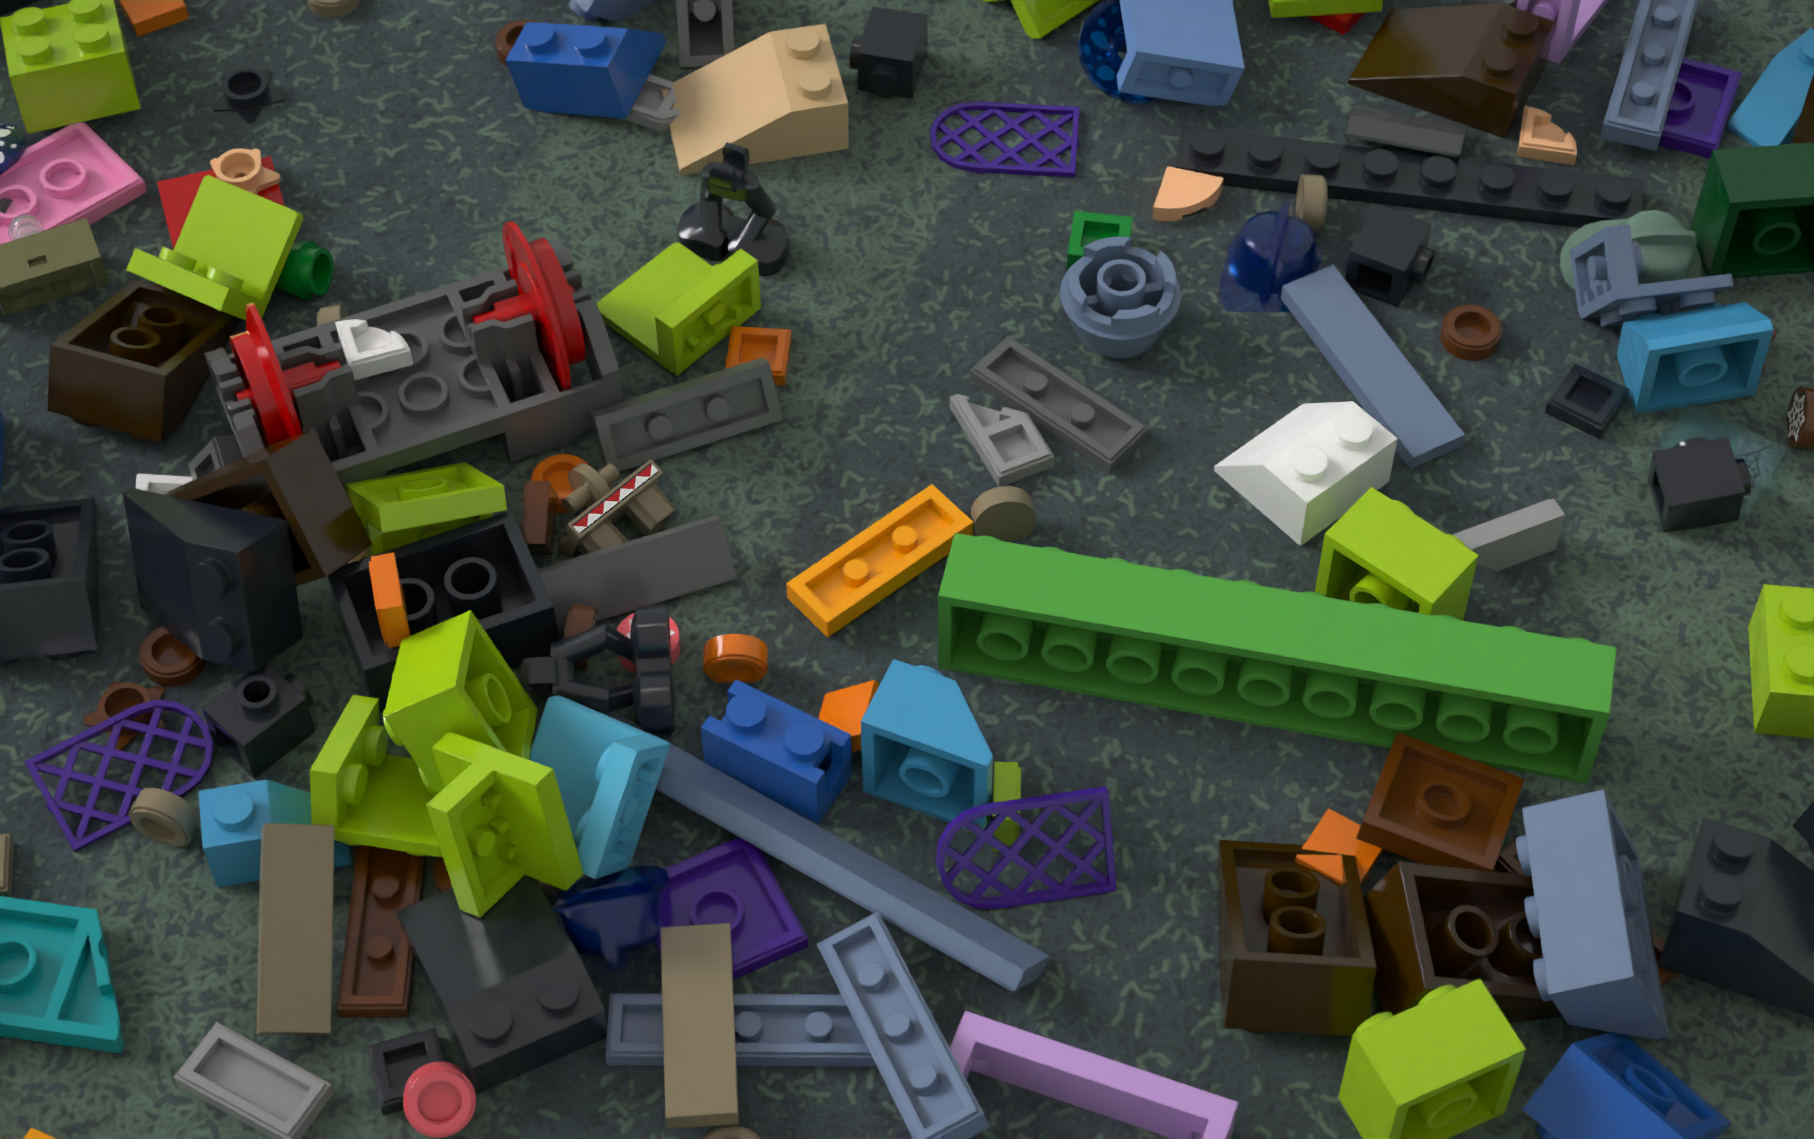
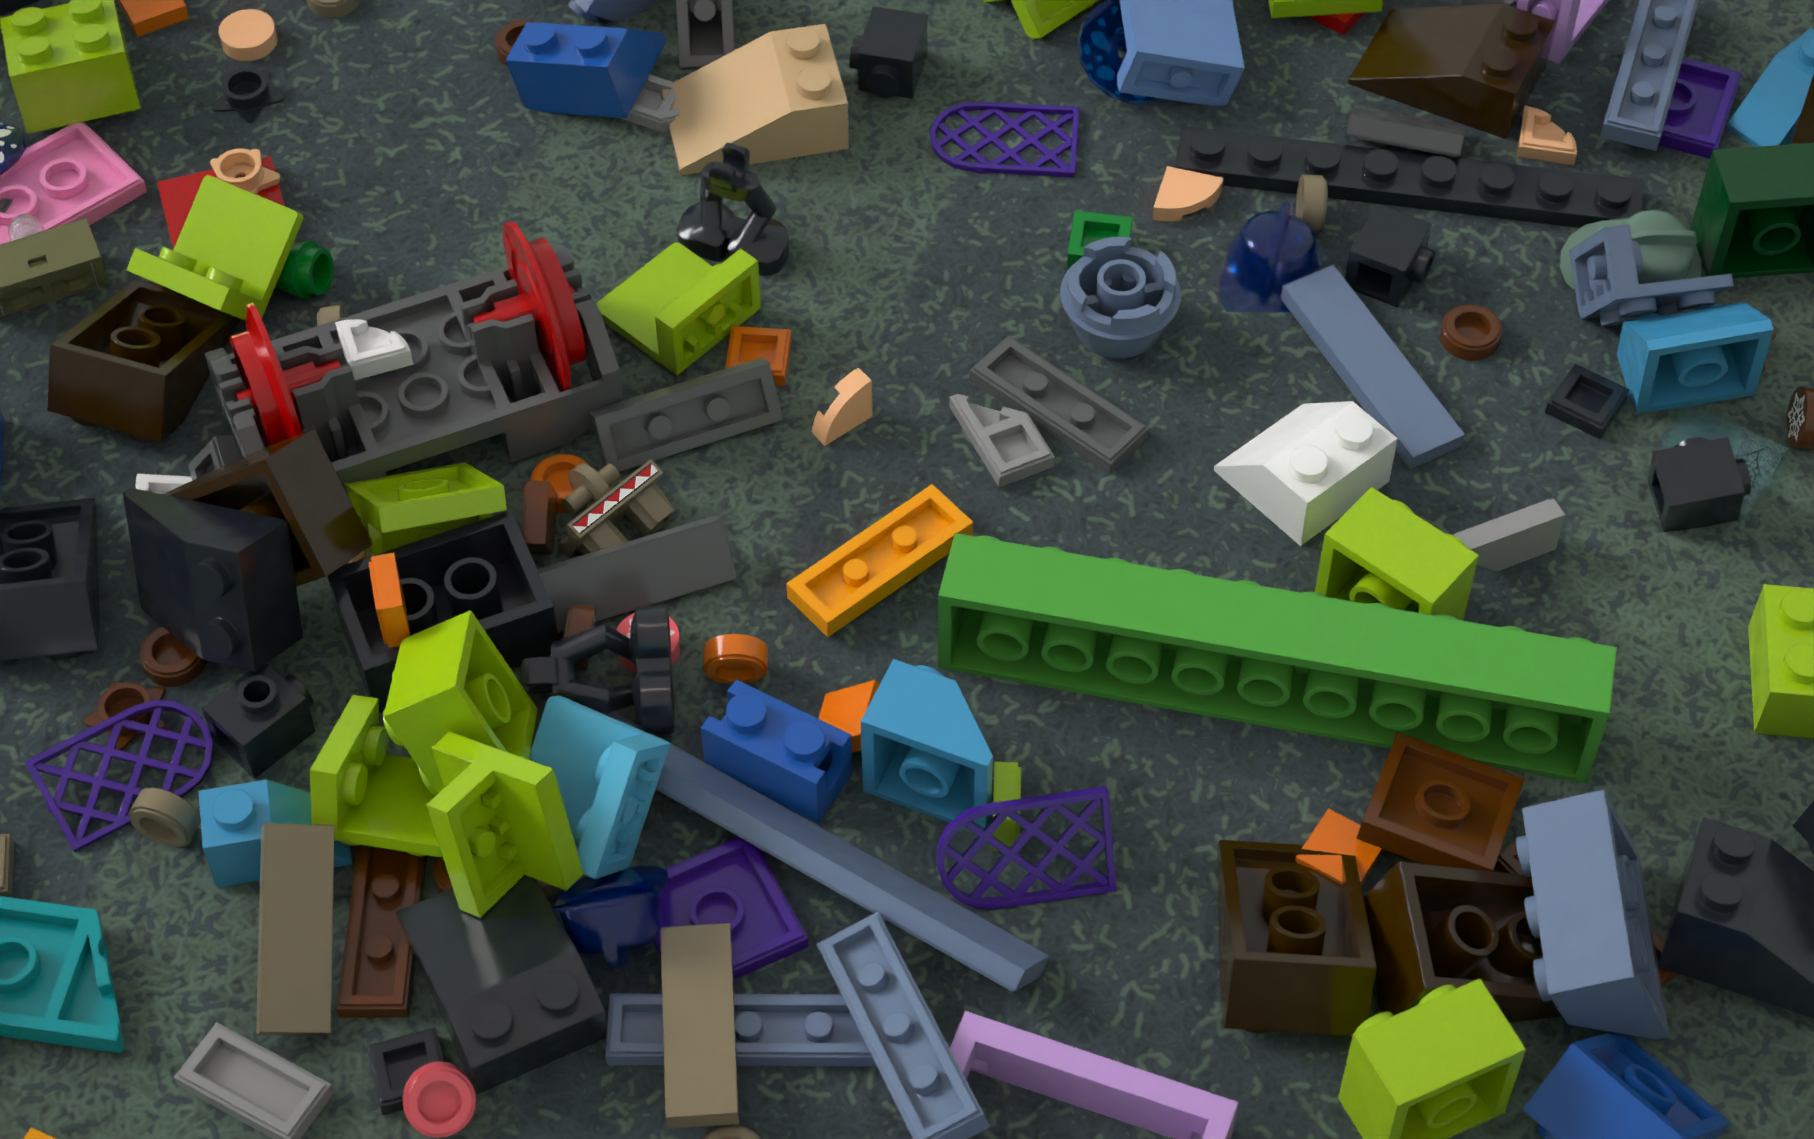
(248, 35): none -> light nougat tile
(847, 410): none -> light nougat tile
(1004, 513): dark tan tile -> none

